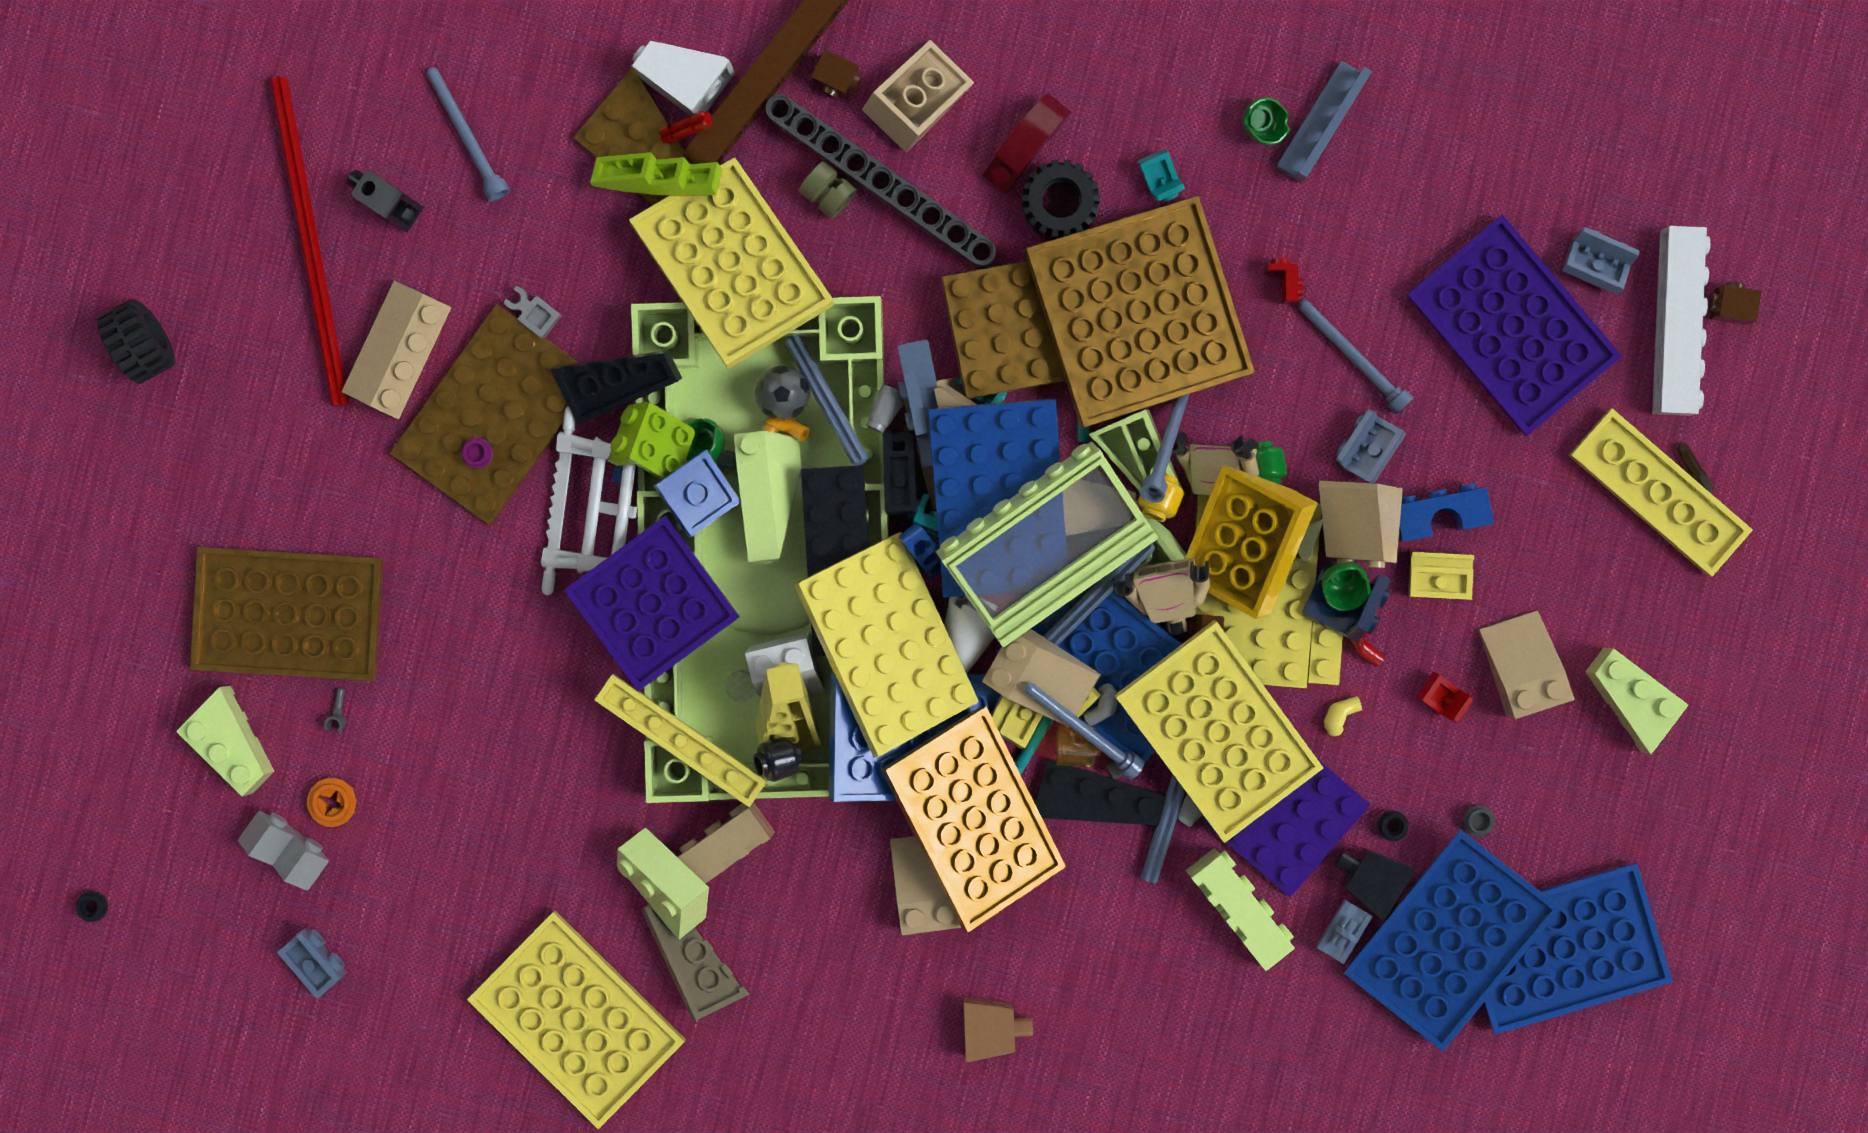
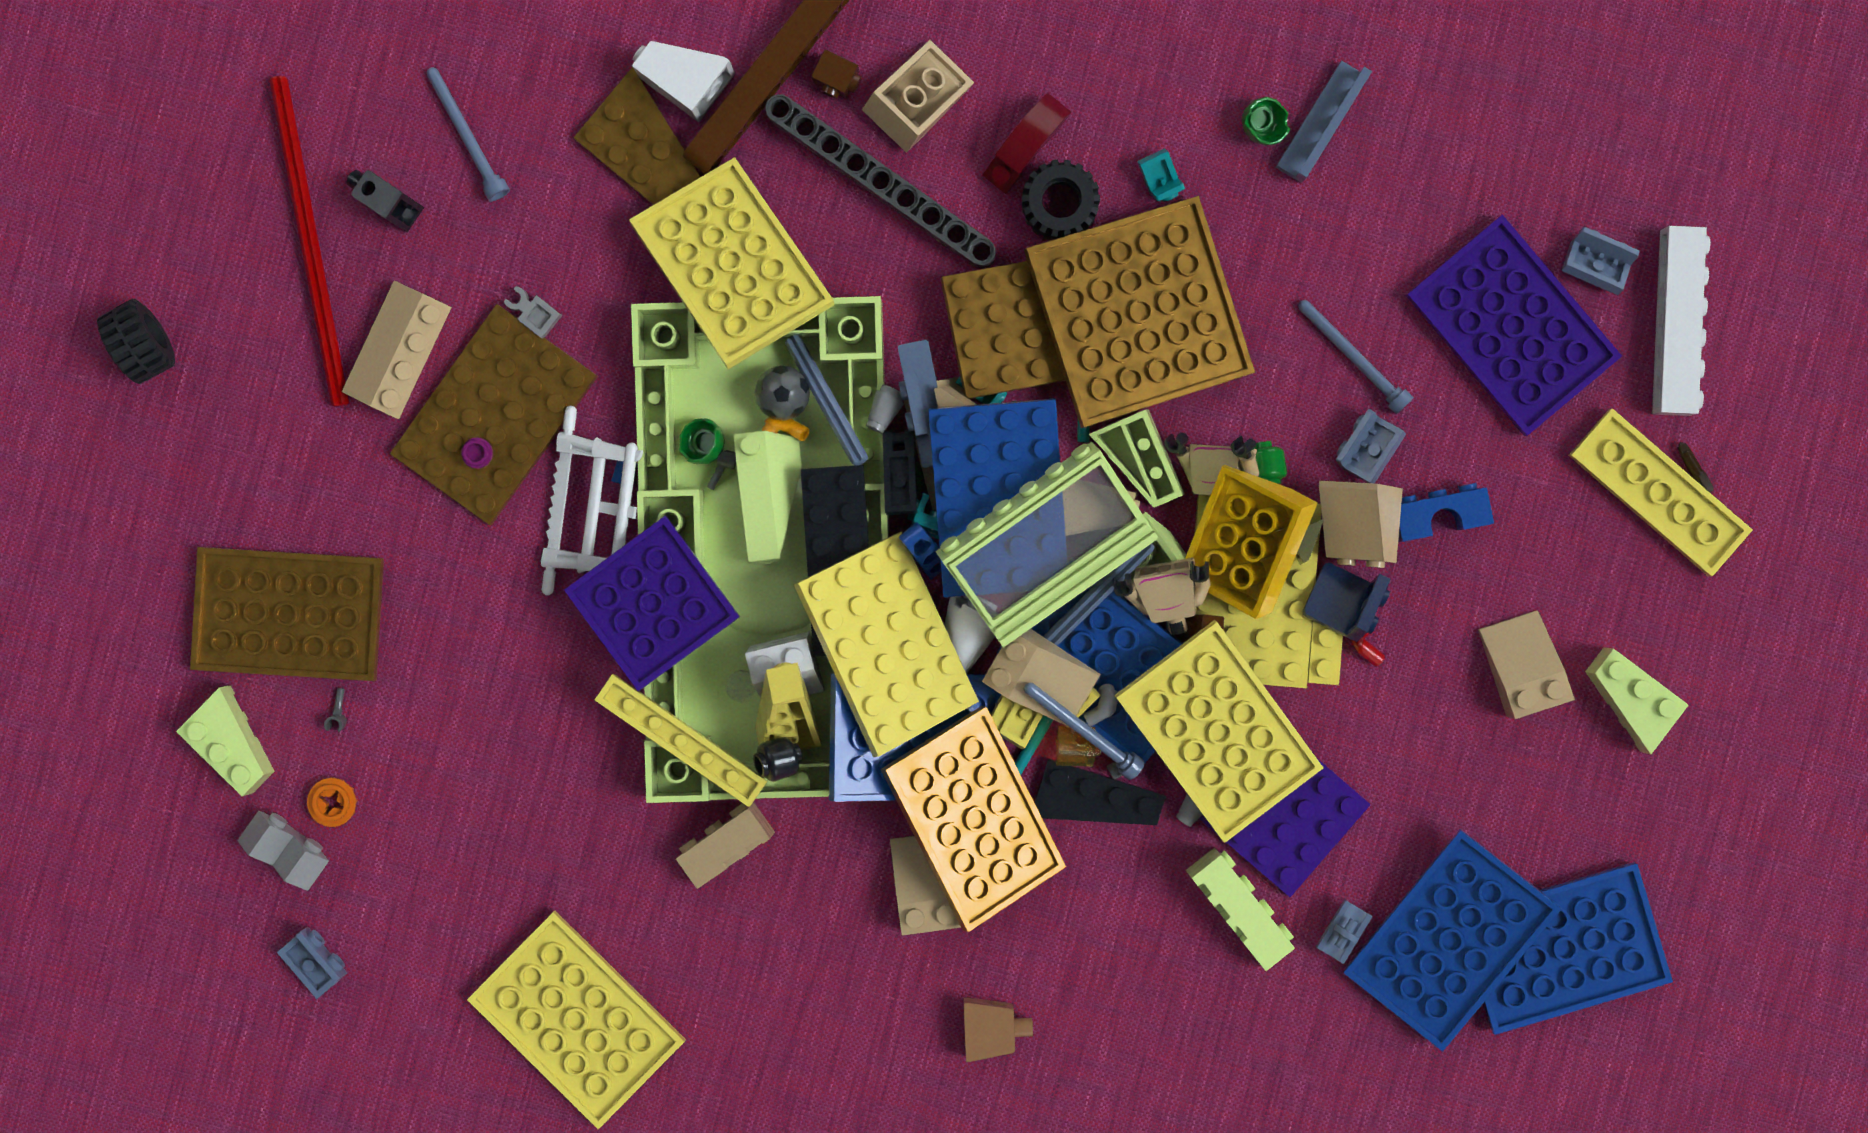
(84, 910): black plate -> none
(610, 383): black wing -> none
(651, 440): lime bracket -> none
(654, 176): lime slope -> none
(664, 882): yellowish green wedge -> none
(685, 127): red axle -> none
(695, 968): dark tan wing -> none
(697, 493): plate -> none
(827, 190): olive wheel -> none
(1154, 486): sand blue piece -> none
(1163, 832): sand blue axle -> none
(1168, 506): yellow head -> none
(1291, 285): red bracket -> none
(1337, 715): light yellow arm -> none
(1346, 586): green hair -> none
(1374, 879): black torso -> none
(1399, 832): black plate -> none
(1440, 575): light yellow plate -> none
(1444, 697): red bracket -> none
(1478, 820): dark grey plate -> none
(1734, 303): reddish brown brick -> none

